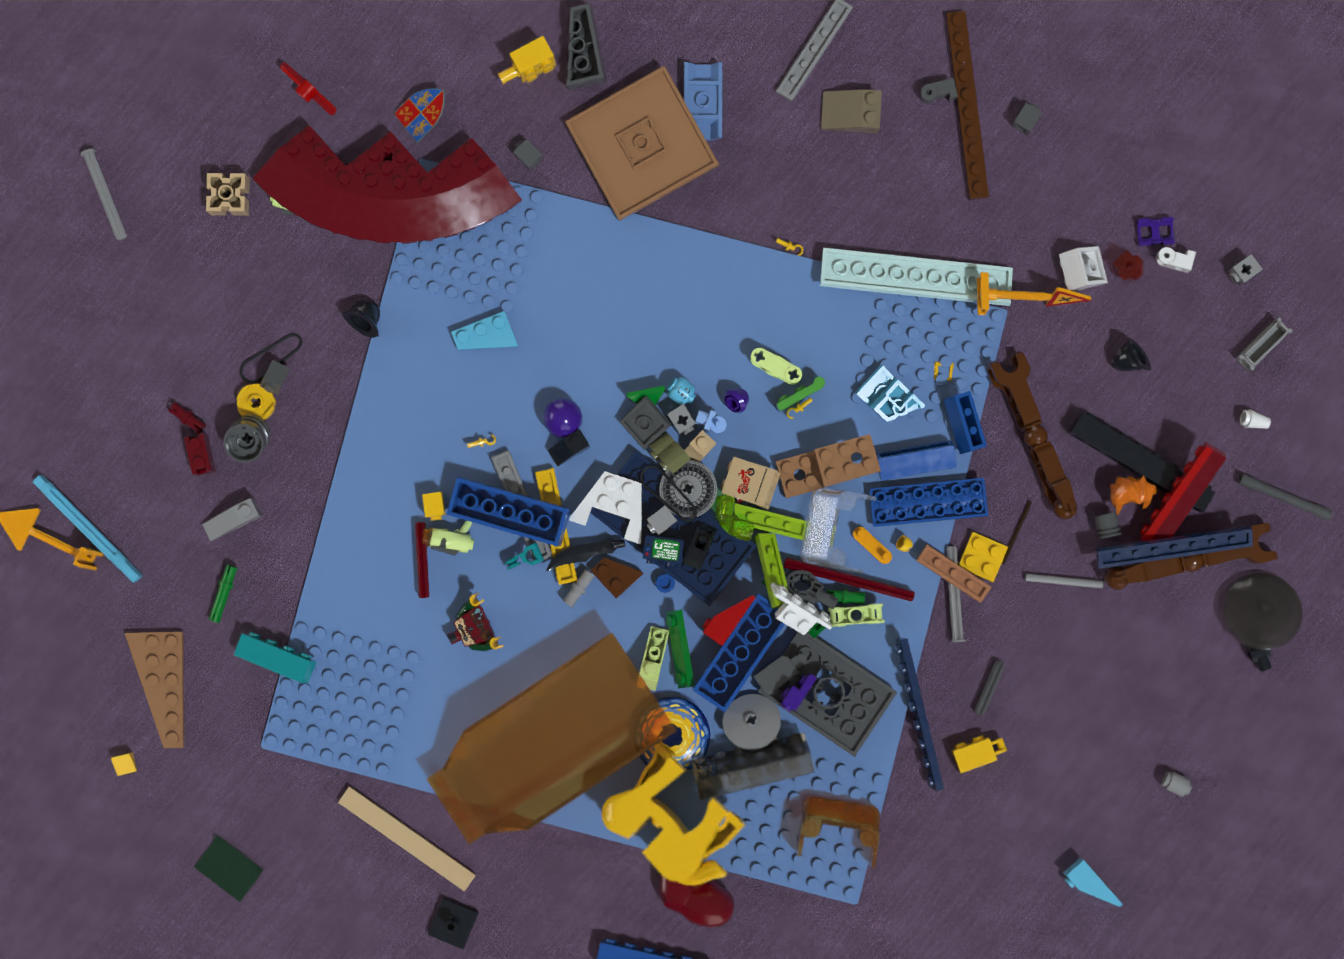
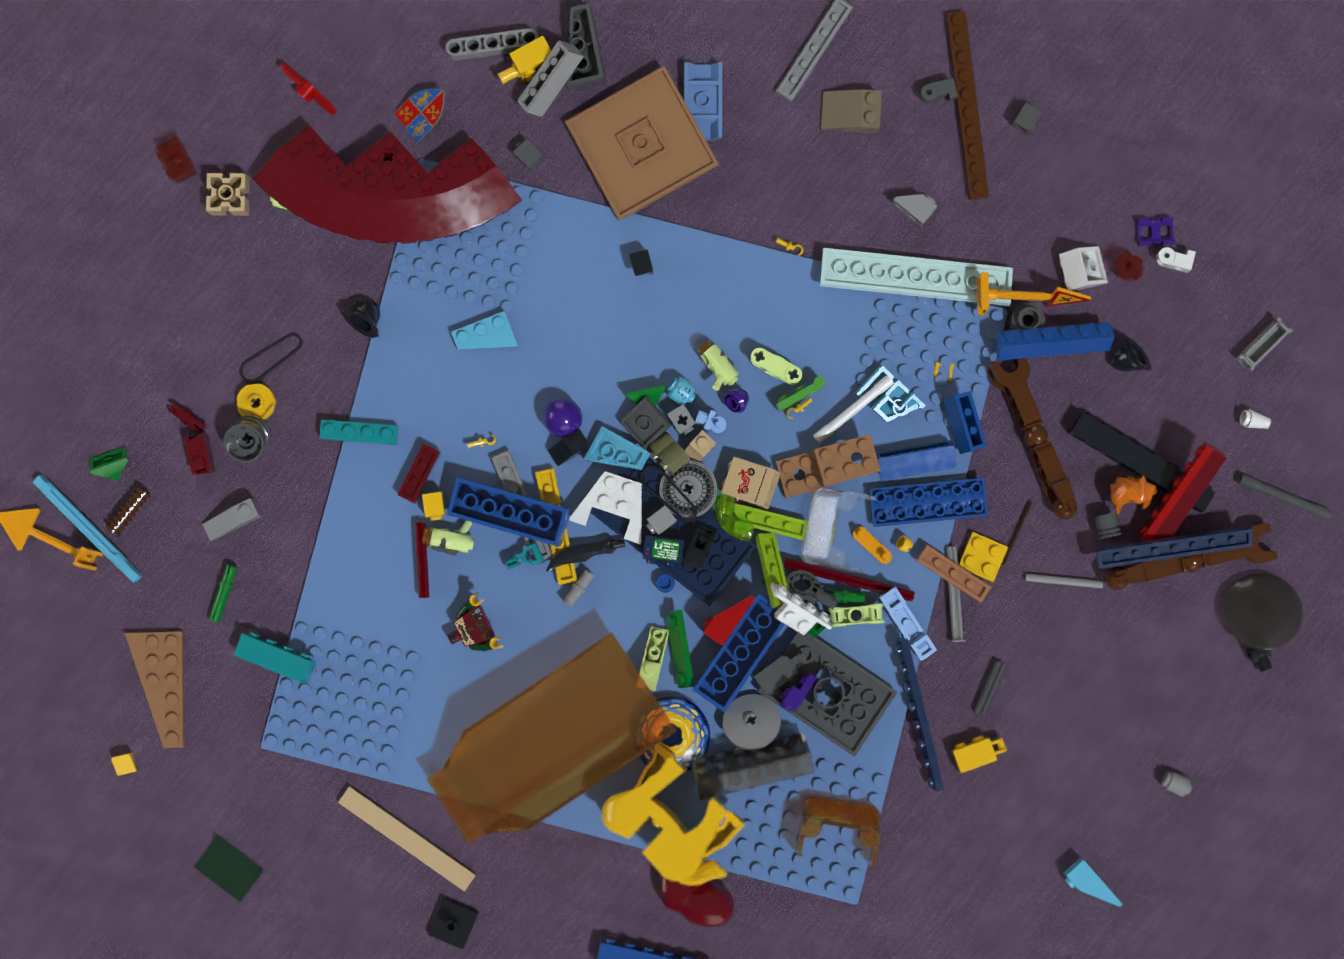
(104, 193): light grey axle -> none
(109, 464): none -> green slope
(128, 510): none -> reddish brown piece
(176, 160): none -> clear red brick
(274, 377): dark grey brick -> none
(358, 432): none -> teal plate
(419, 473): none -> dark red plate
(483, 41): none -> light grey beam
(550, 78): none -> light grey brick
(615, 576): reddish brown wing -> none
(616, 451): none -> medium azure wing
(641, 263): none -> black panel
(719, 364): none -> yellowish green piece
(829, 429): none -> white piece
(907, 623): none -> light blue slope
(916, 207): none -> light grey slope
(1030, 310): none -> dark grey piece
(1054, 341): none -> blue brick
(1250, 265): light grey brick -> none

